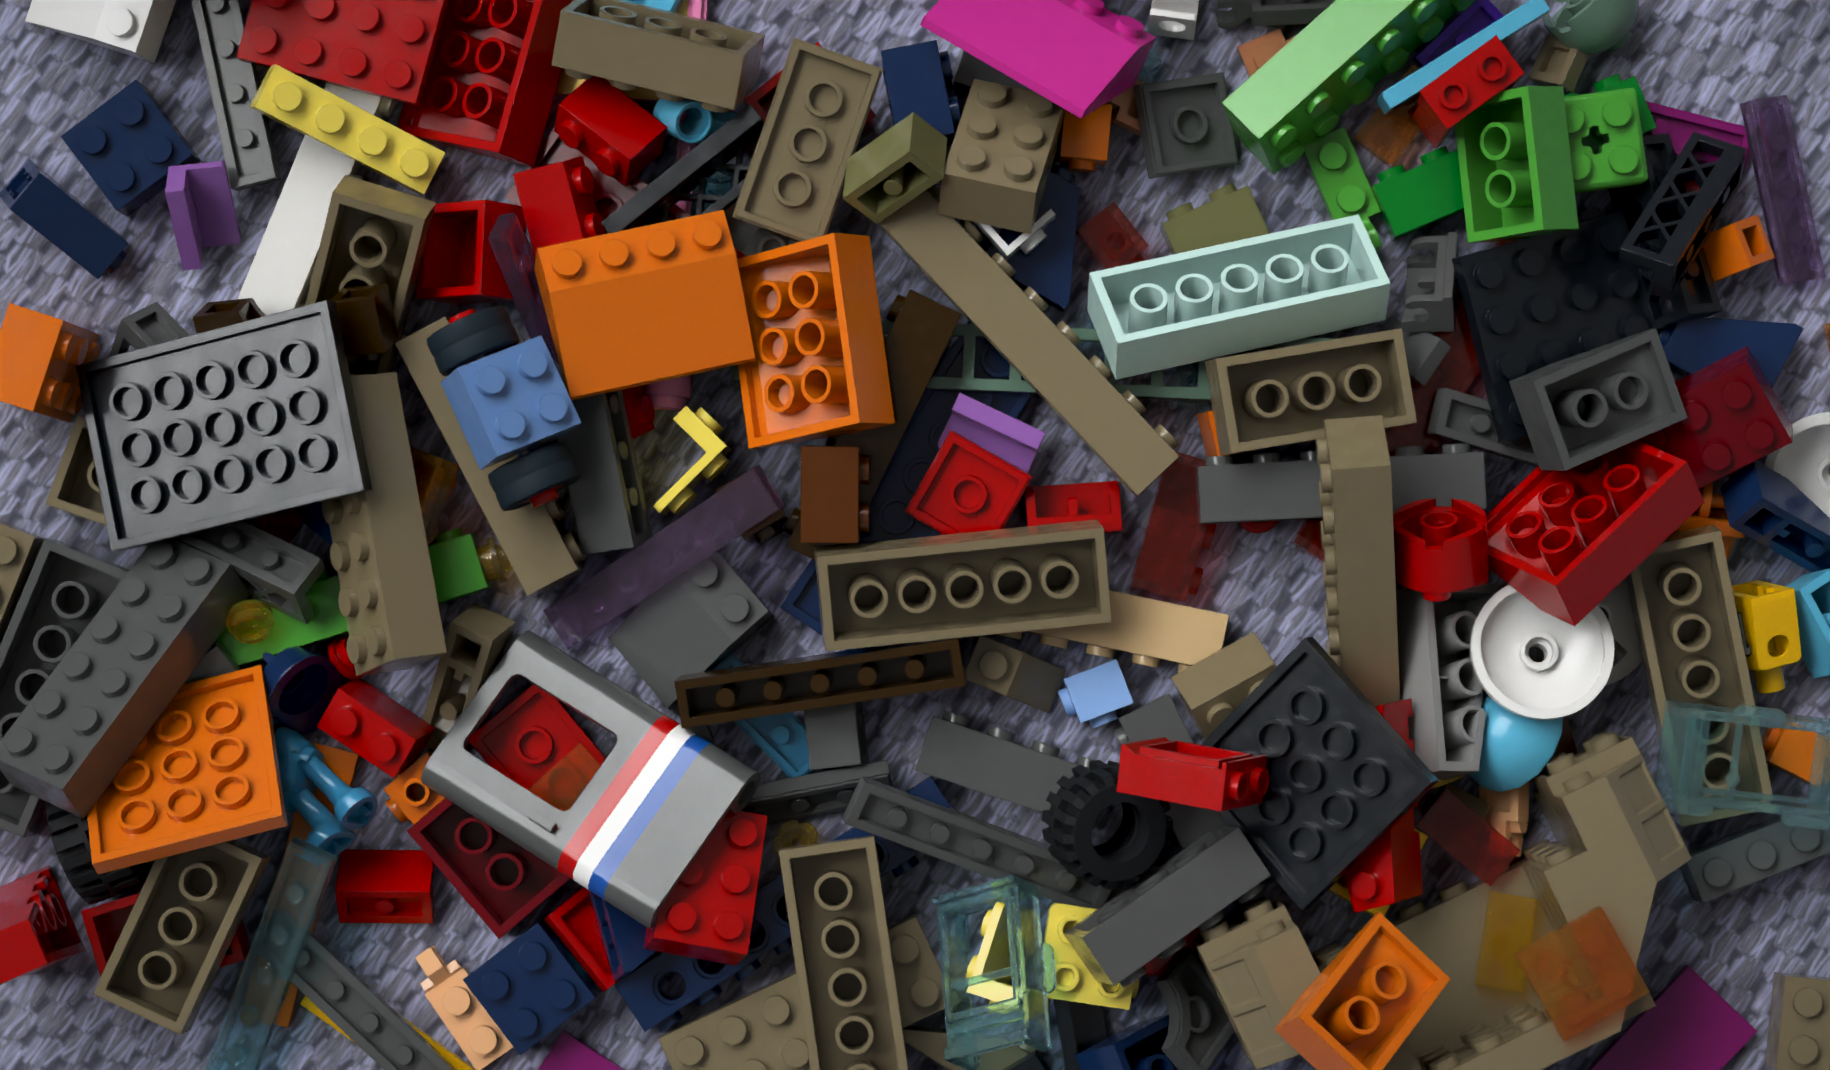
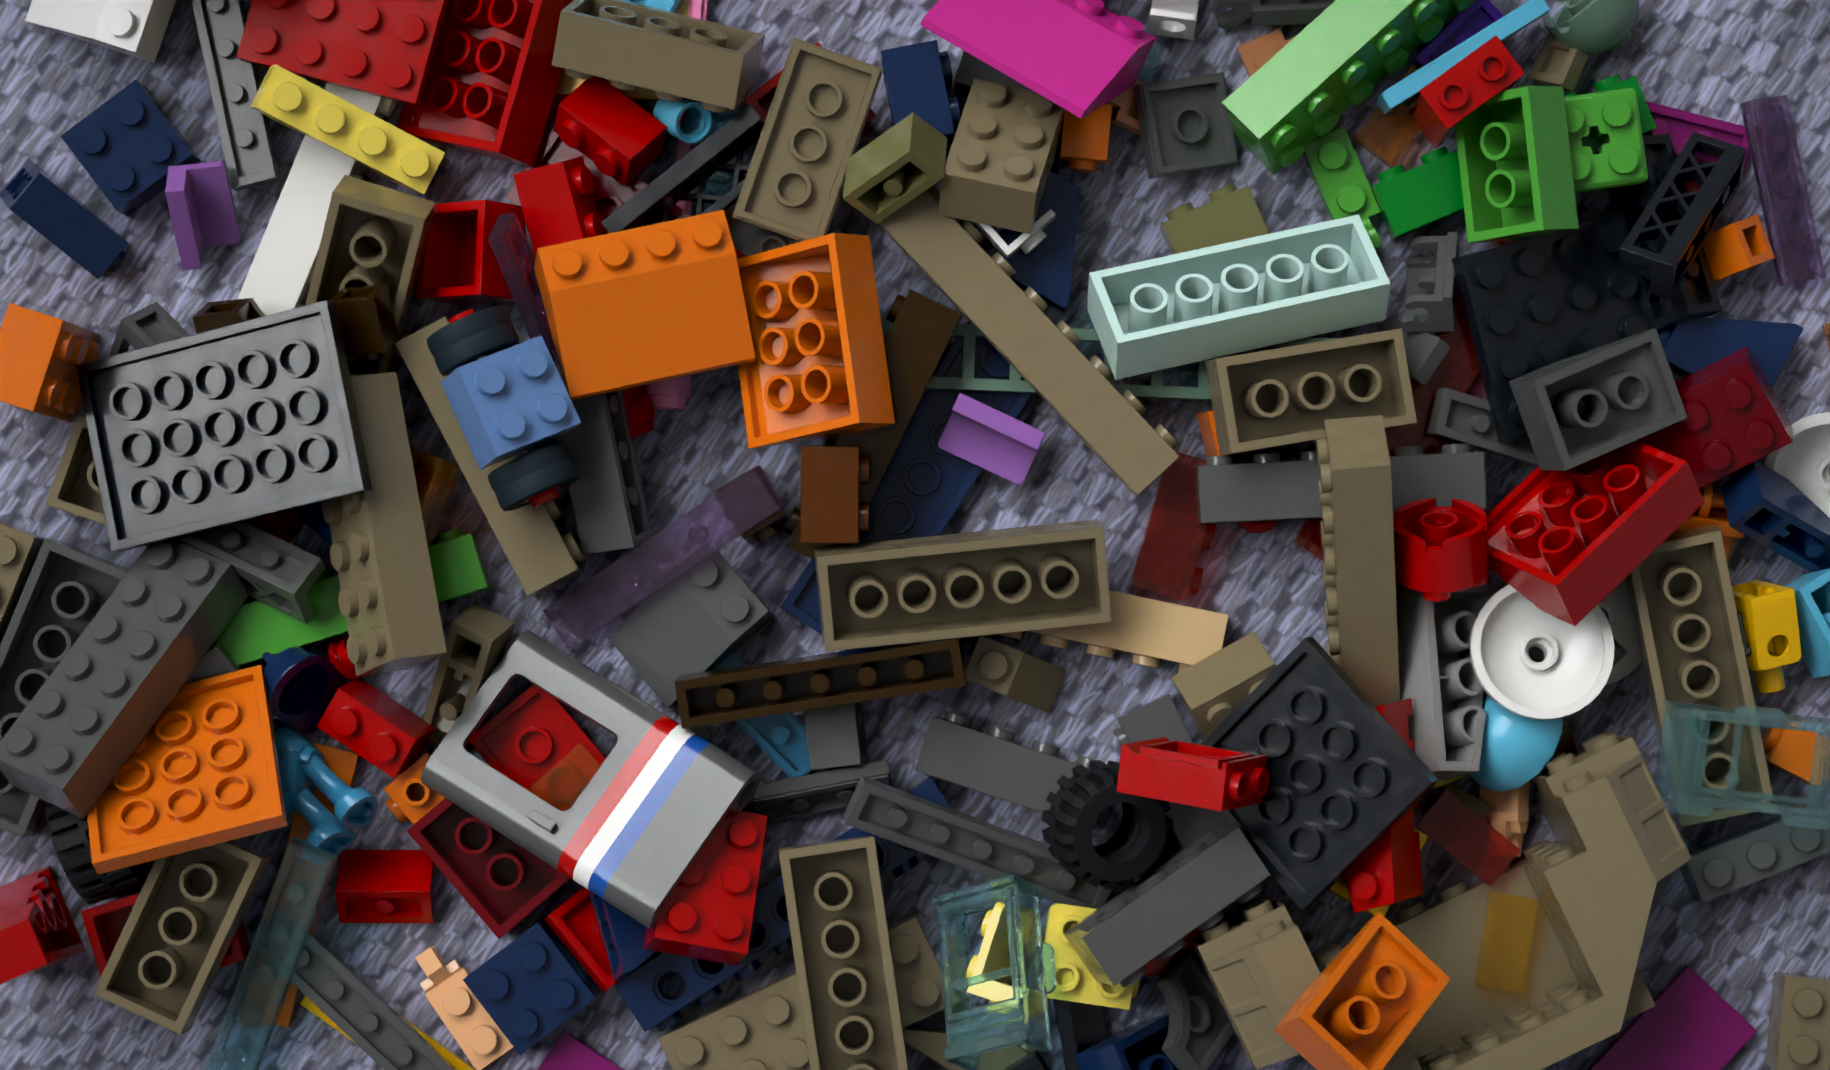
(250, 621): clear yellow plate -> none
(494, 561): clear yellow plate -> none
(704, 432): light yellow bracket -> none
(793, 829): clear yellow plate -> none
(967, 489): red tile -> none
(1074, 503): red hinge -> none
(1095, 694): light blue brick -> none
(1112, 239): clear red brick -> none
(1581, 973): clear orange plate -> none

